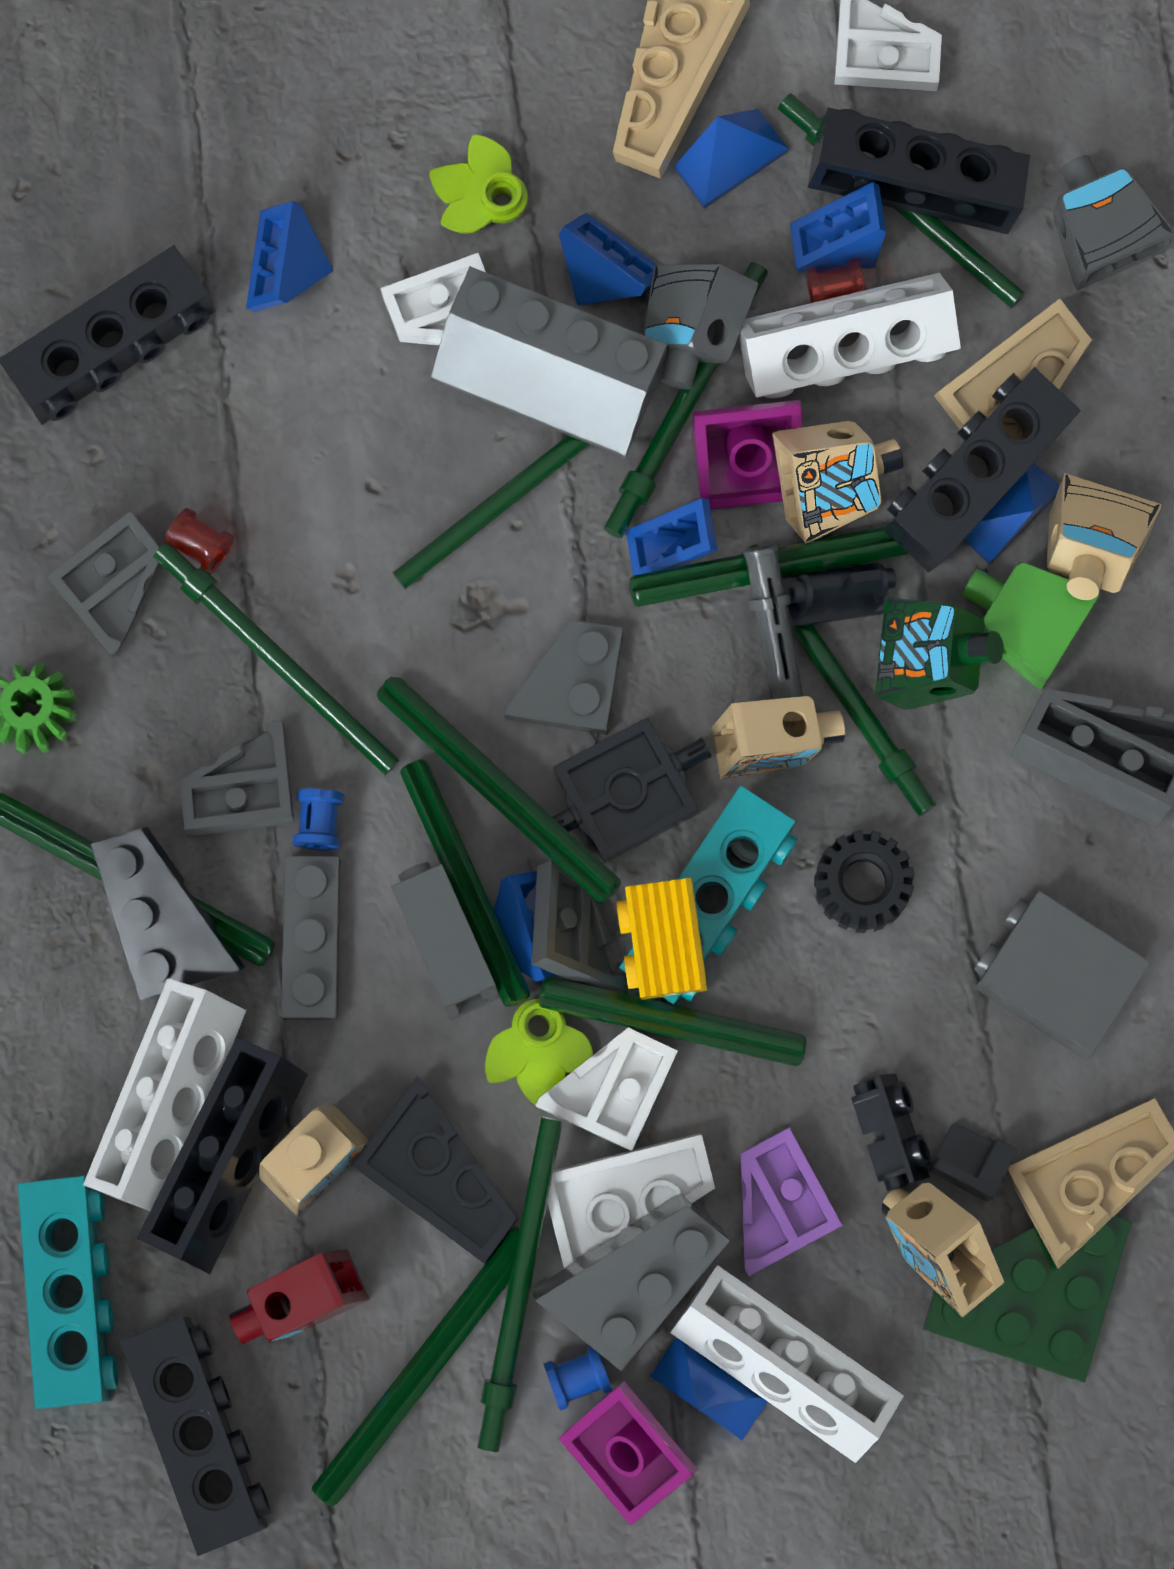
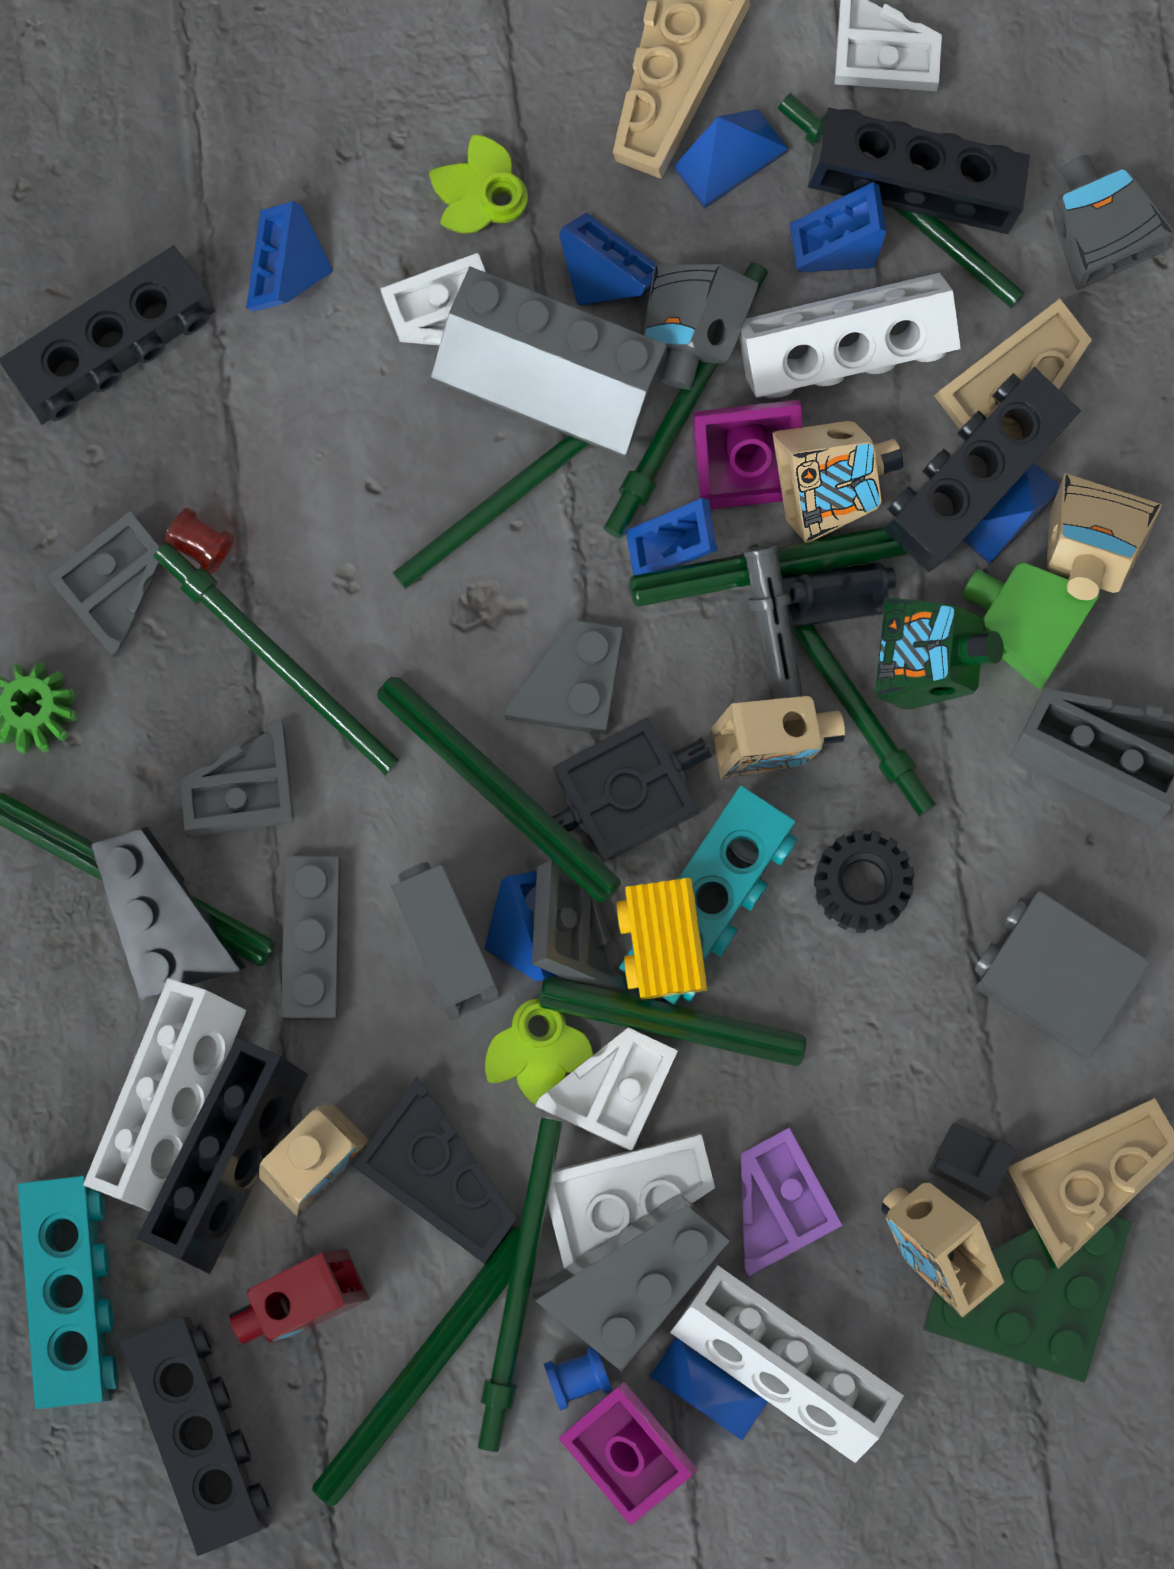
(318, 819): blue bush -> none
(465, 882): dark green axle -> none
(835, 281): clear red bush -> none
(890, 1110): black hinge -> none

